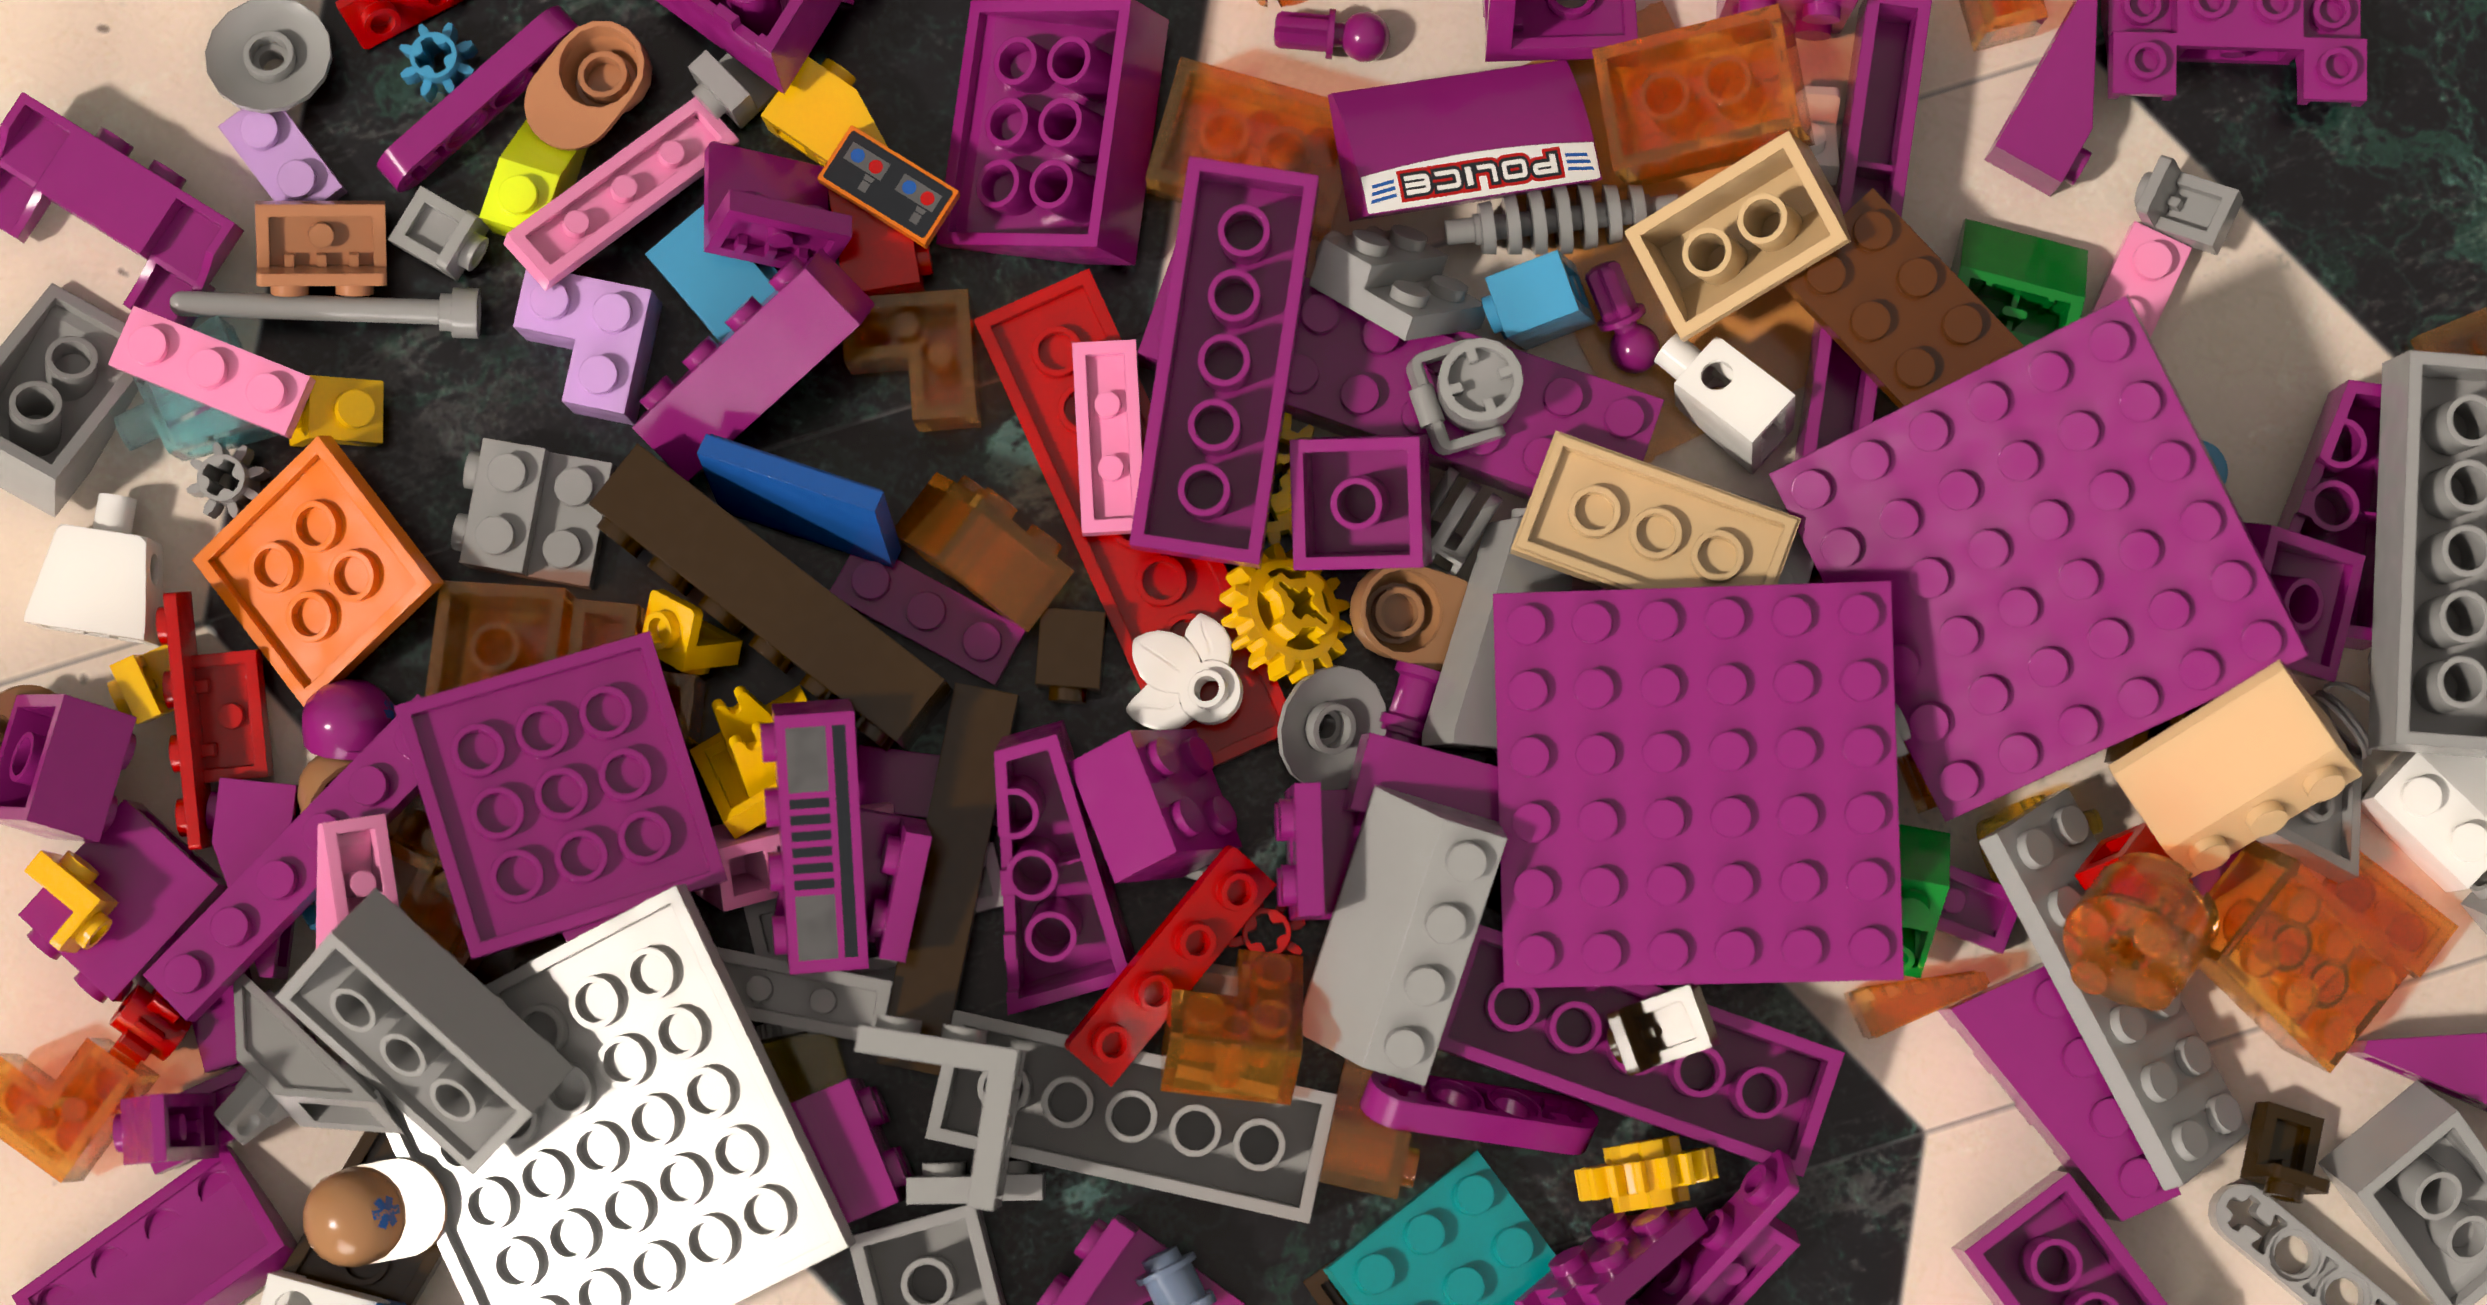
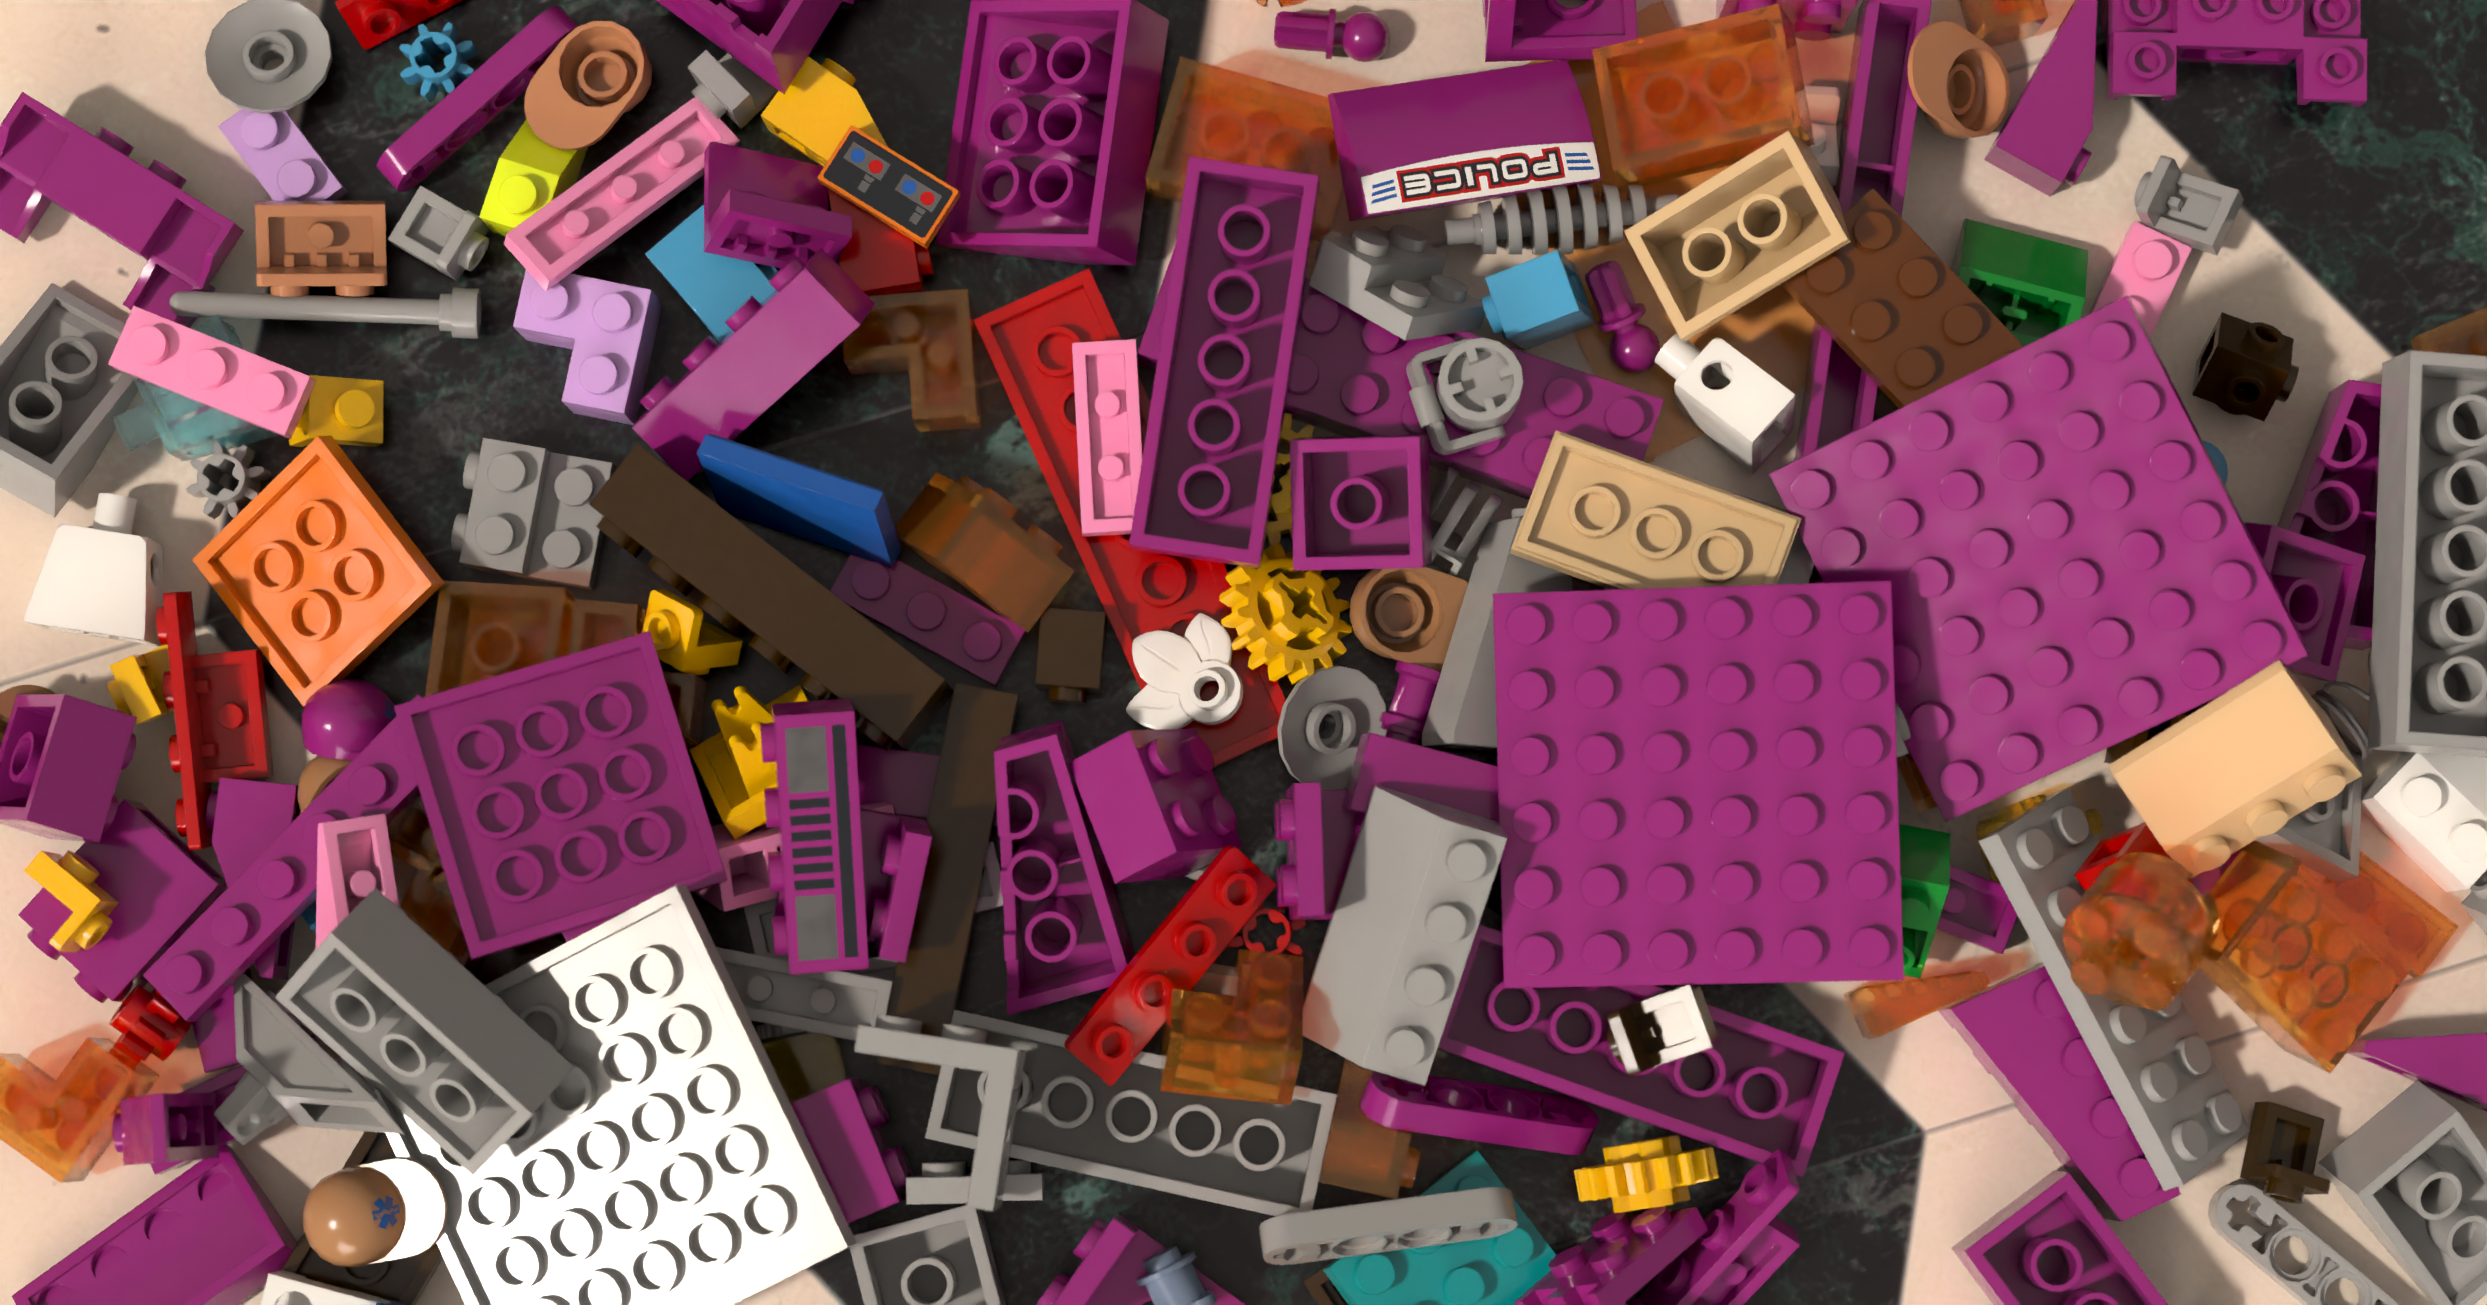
(1388, 1226): none -> light grey beam
(1958, 81): none -> nougat cap
(2245, 367): none -> dark brown brick

